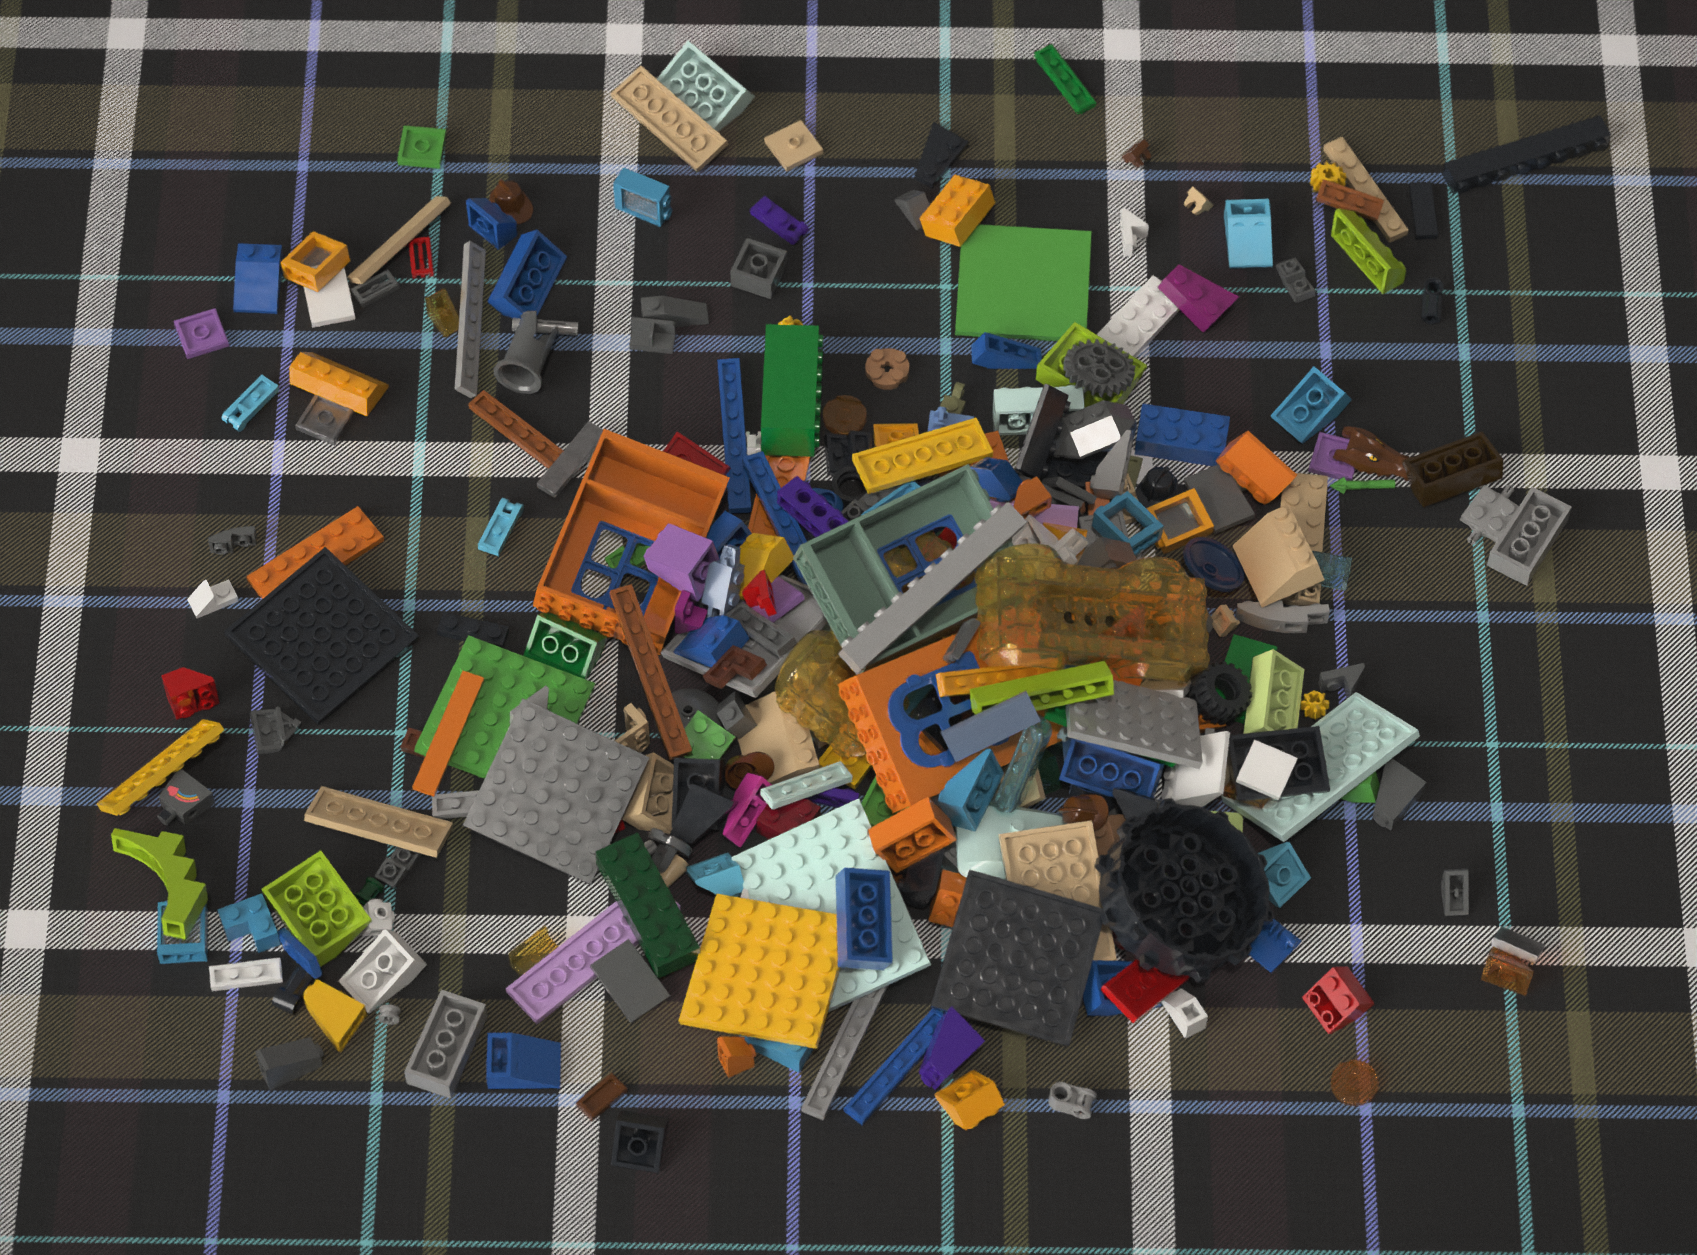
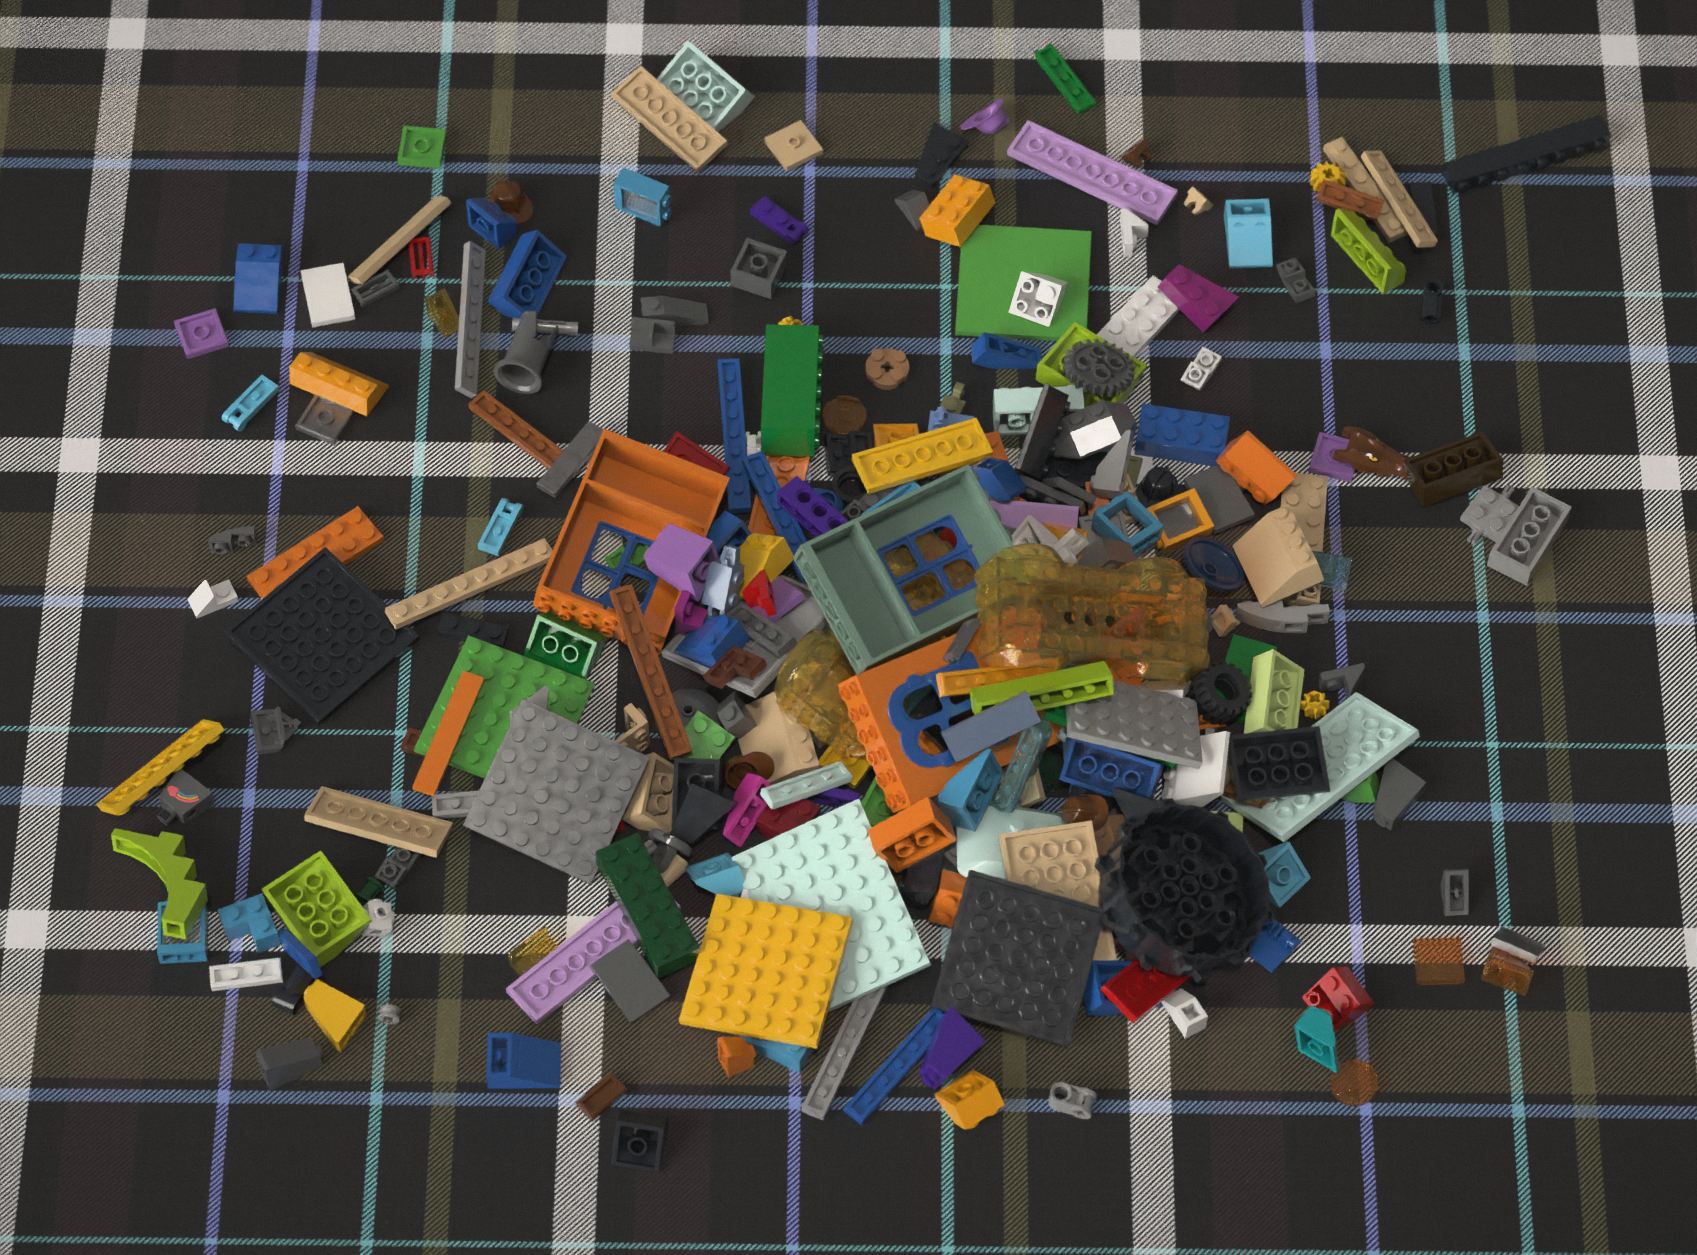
(189, 692): red slope -> none
(315, 261): light orange window -> none
(382, 970): white slope -> none
(446, 1044): light grey brick -> none
(469, 584): none -> tan plate
(864, 918): blue brick -> none
(931, 588): light grey brick -> none
(988, 120): none -> medium lavender piece
(1032, 498): orange slope -> none
(1037, 297): none -> white slope
(1092, 172): none -> lavender plate
(1201, 369): none -> white slope
(1266, 770): white tile -> none
(1310, 406): dark azure slope -> none
(1317, 1037): none -> teal slope
(1343, 485): bright green piece -> none
(1399, 199): none -> tan plate
(1438, 961): none -> clear orange tile

